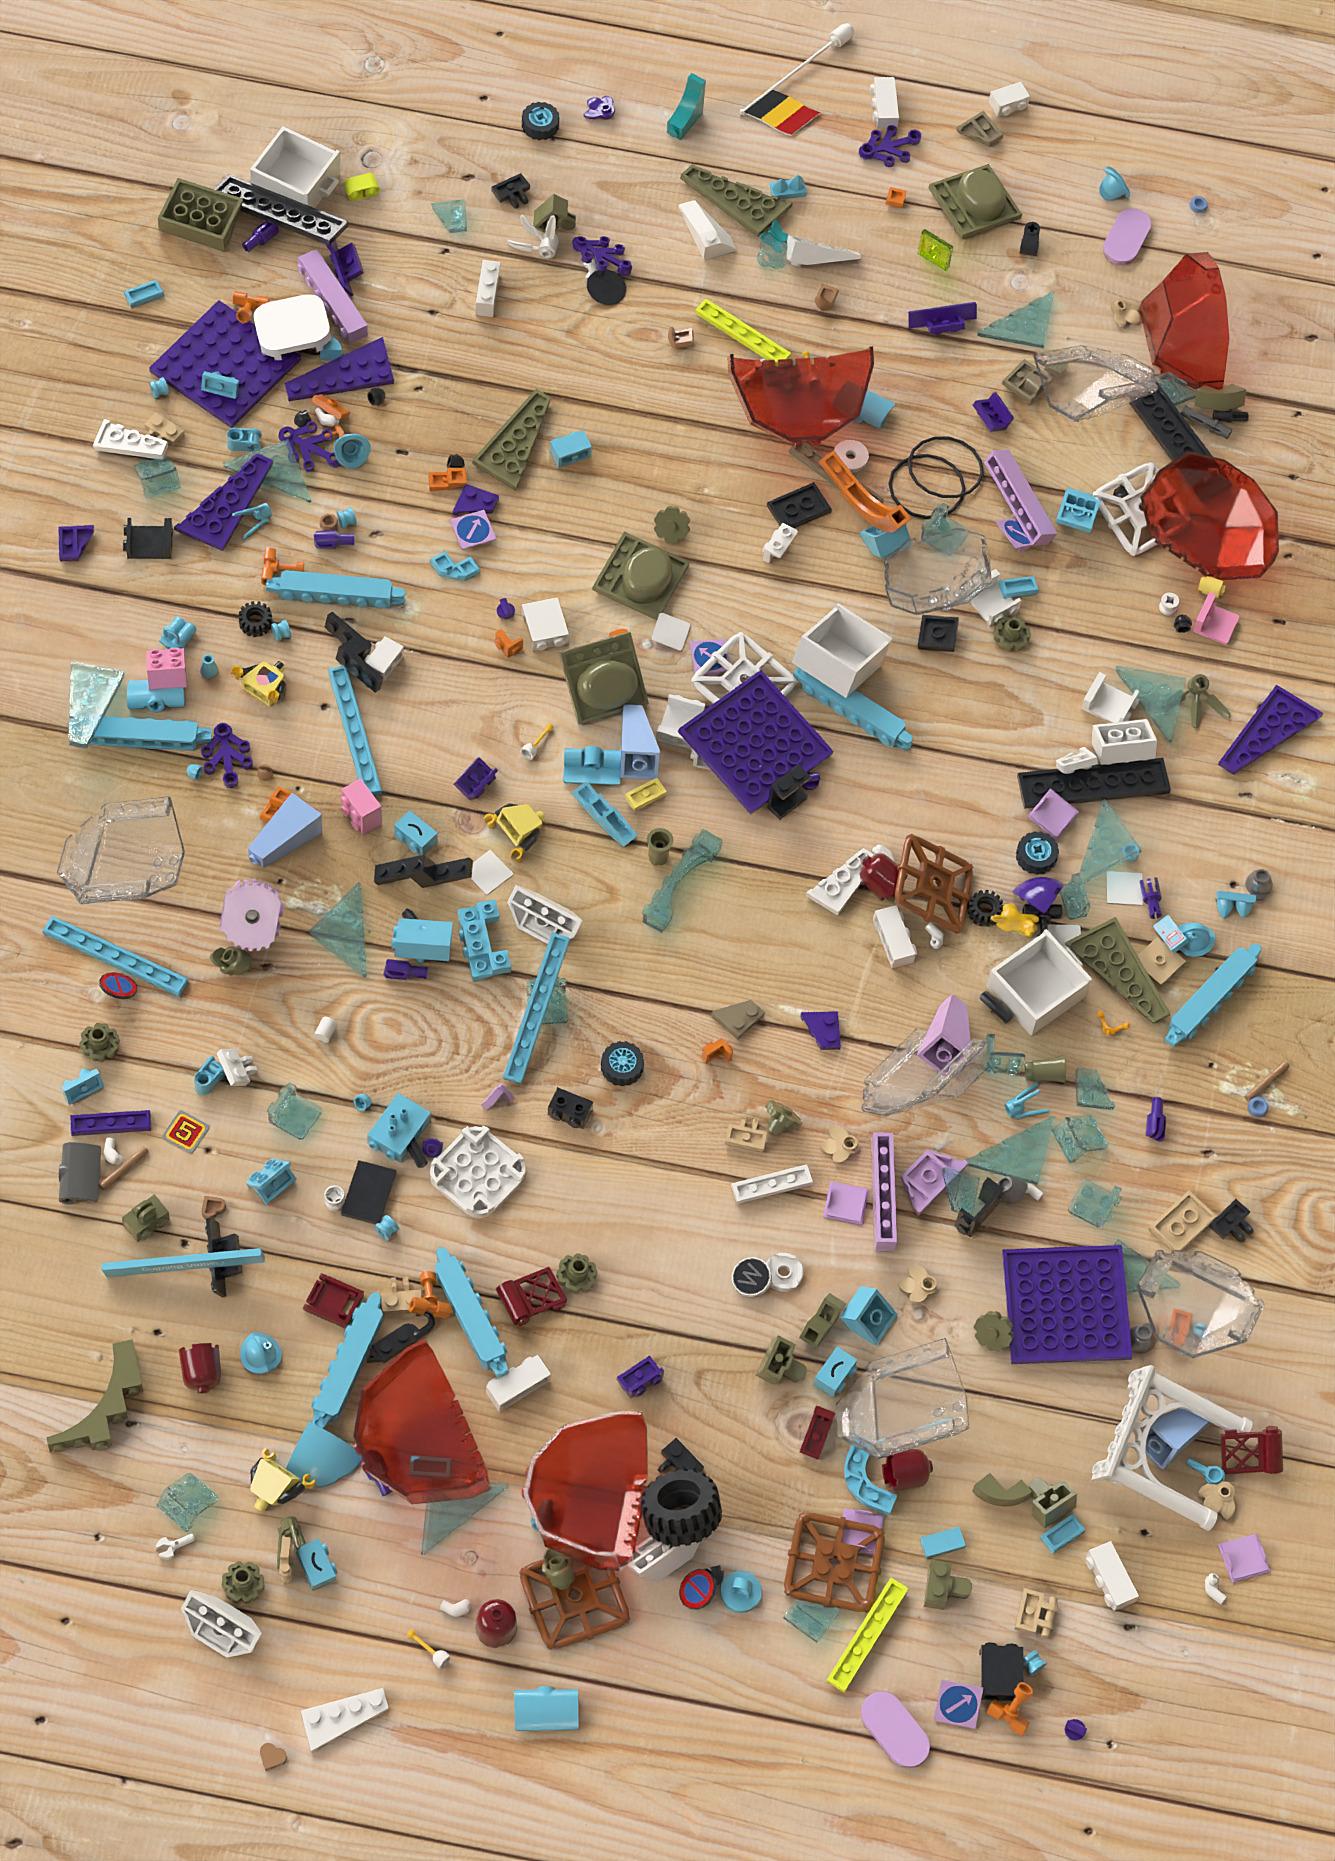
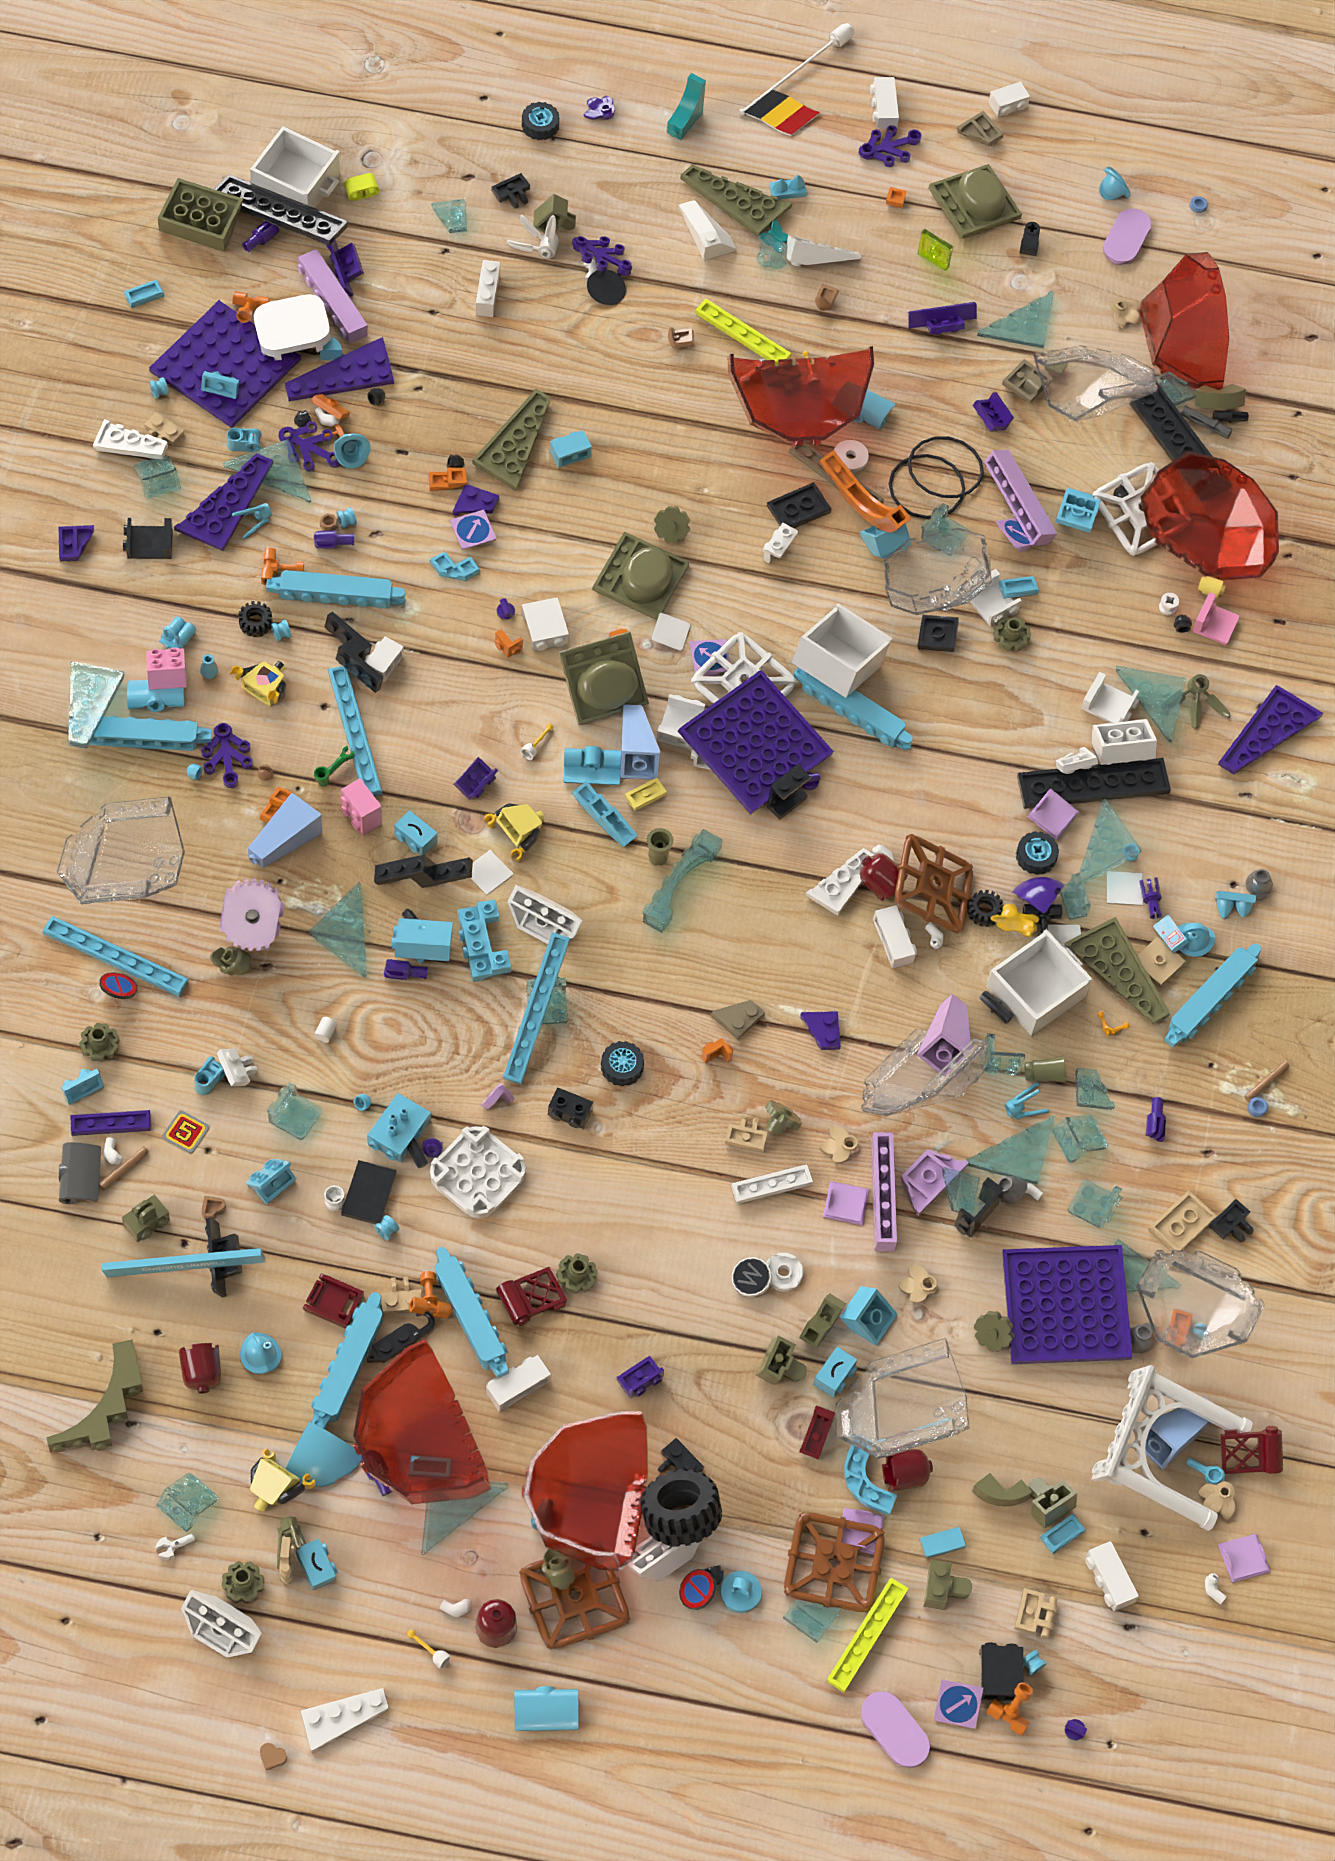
(322, 773): none -> green brick

